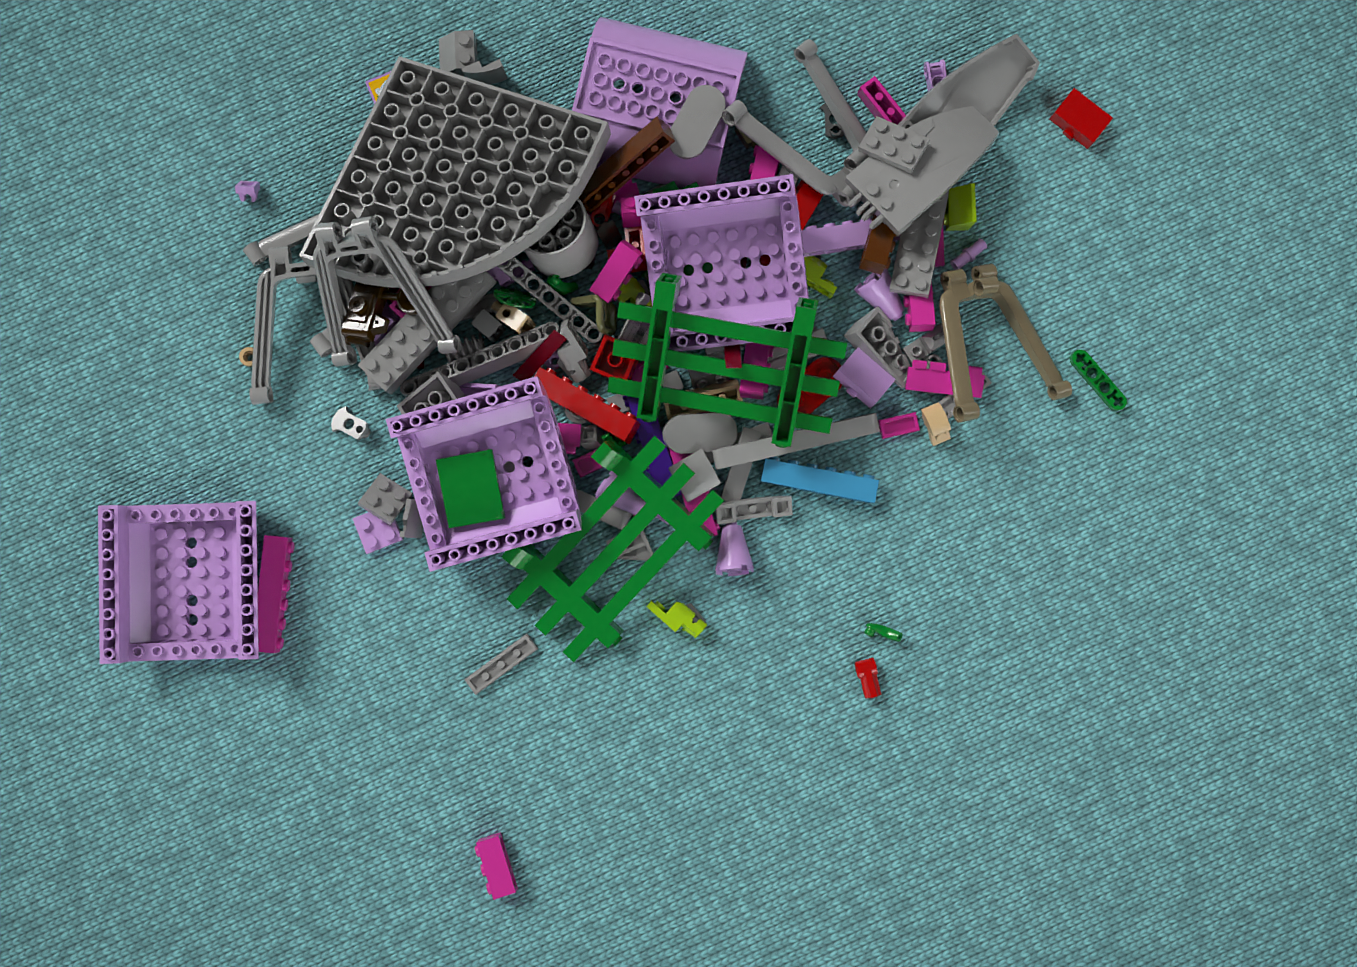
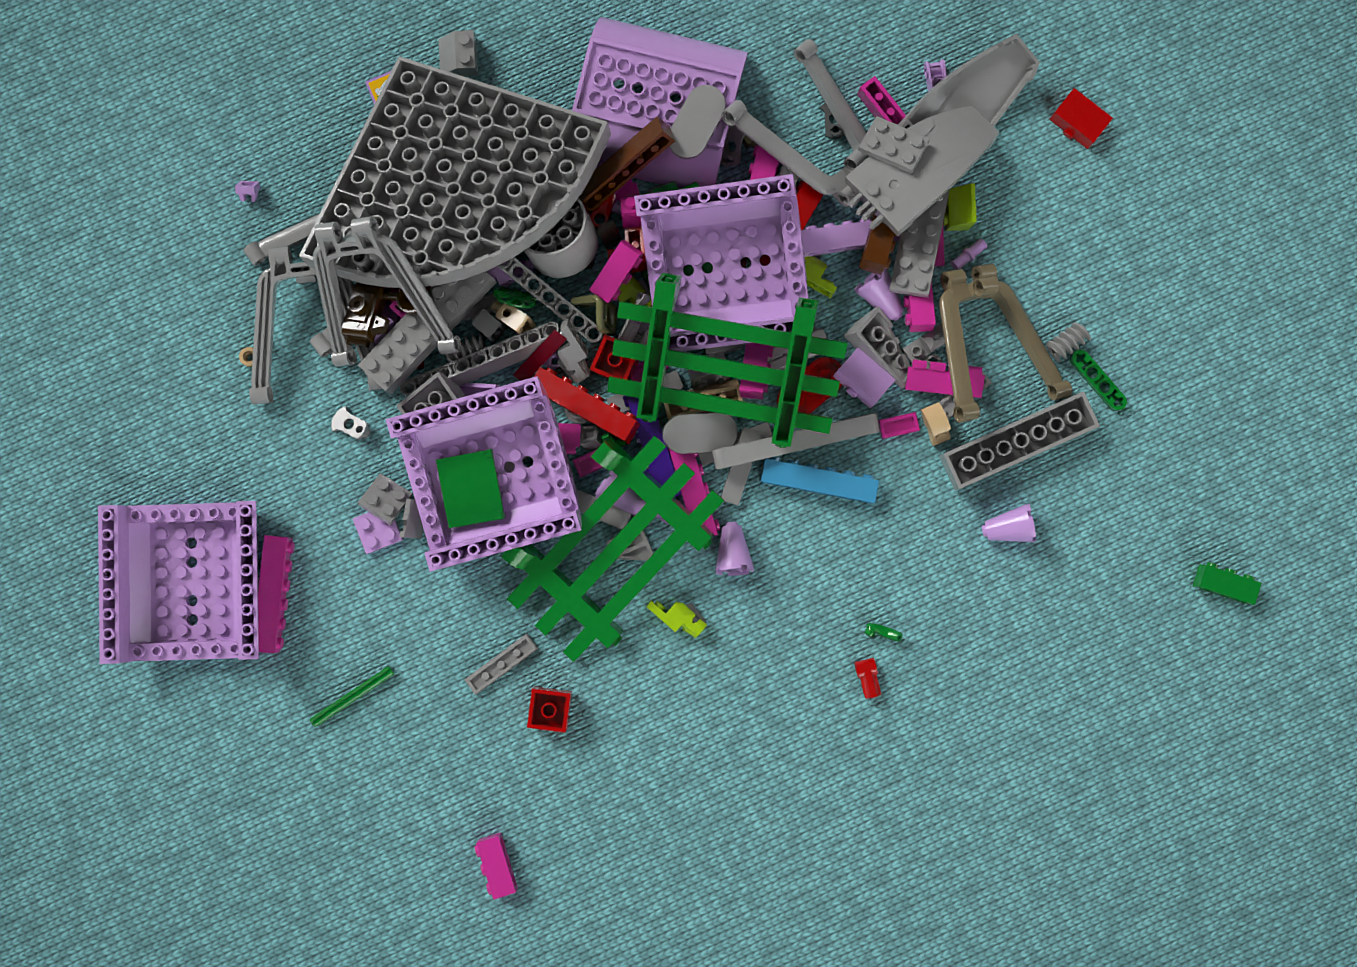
(352, 696): none -> green axle
(488, 74): light grey slope -> none
(549, 709): none -> red brick
(561, 287): green arm -> none
(704, 476): light grey slope -> none
(733, 356): dark red sticker -> none
(737, 136): none -> light grey piece
(754, 508): light grey slope -> none
(1011, 526): none -> lavender cone
(1019, 441): none -> light grey brick
(1067, 340): none -> light grey piece
(1227, 583): none -> green brick

